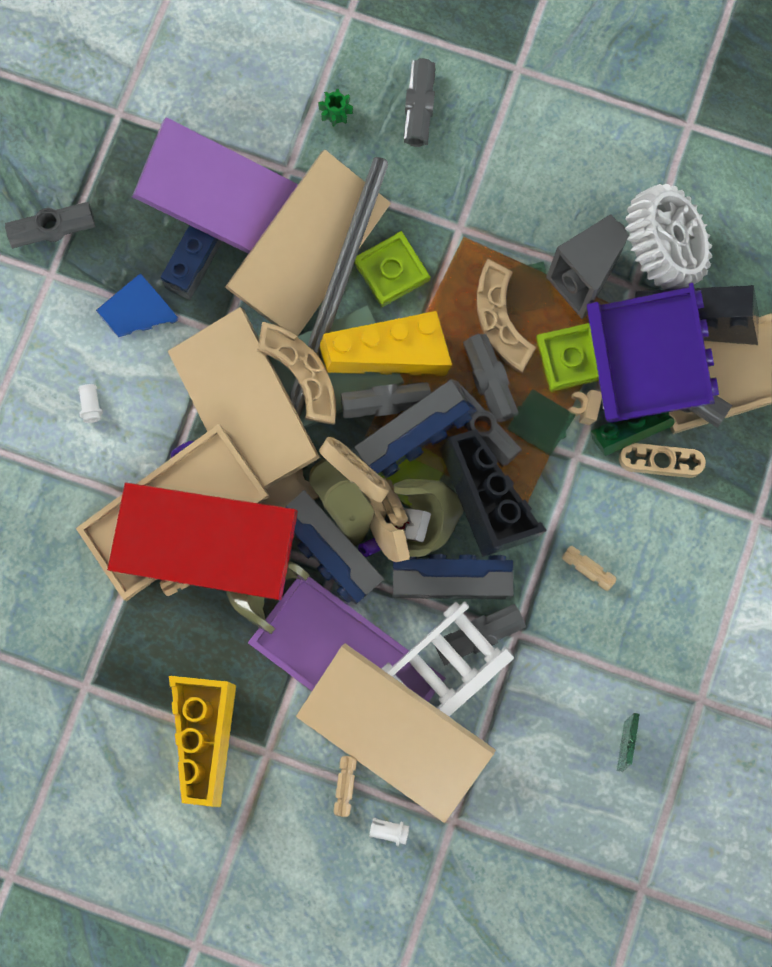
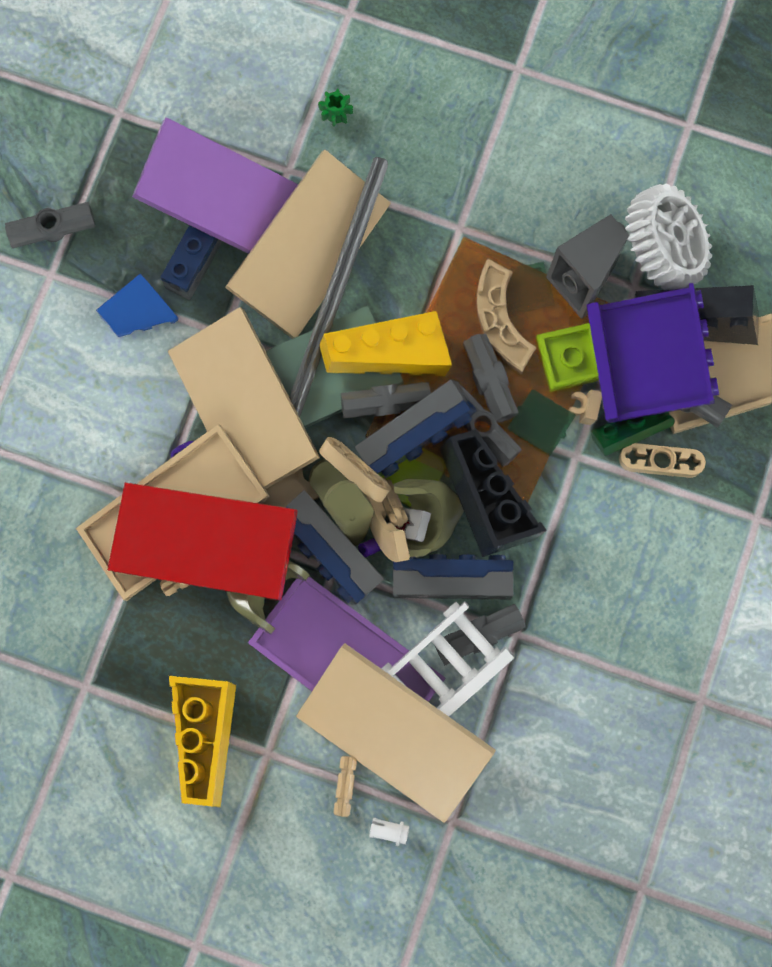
(89, 403): white pin -> none
(306, 368): tan tile -> none
(391, 269): lime tile -> none
(419, 102): dark grey piece -> none
(589, 568): tan axle -> none
(628, 741): clear green piece -> none

